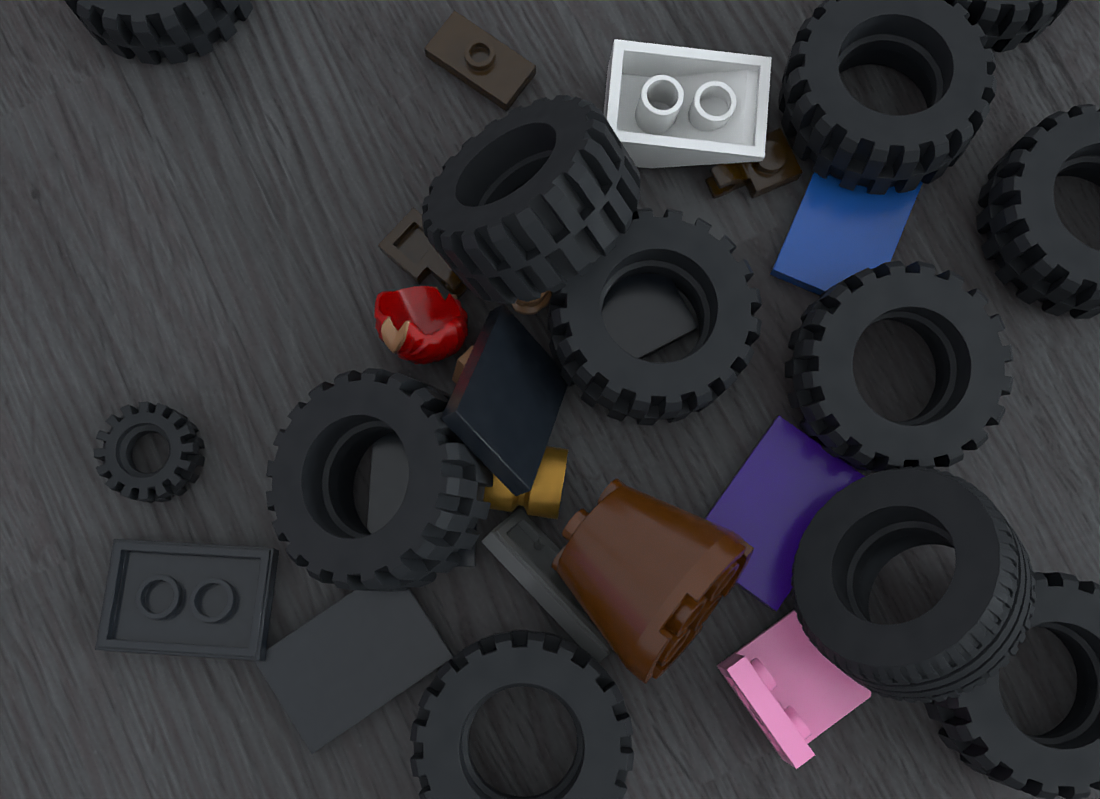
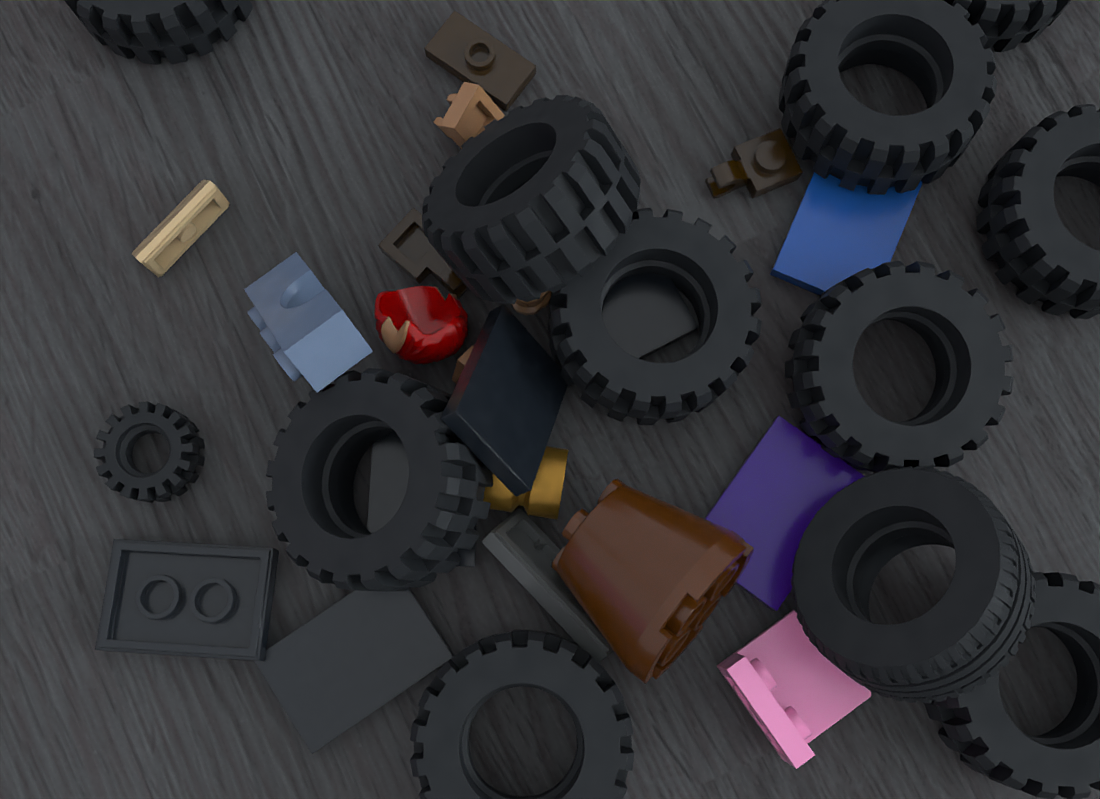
(181, 228): none -> tan slope
(304, 324): none -> sand blue arch
(468, 113): none -> medium nougat tile
(687, 104): white slope -> none

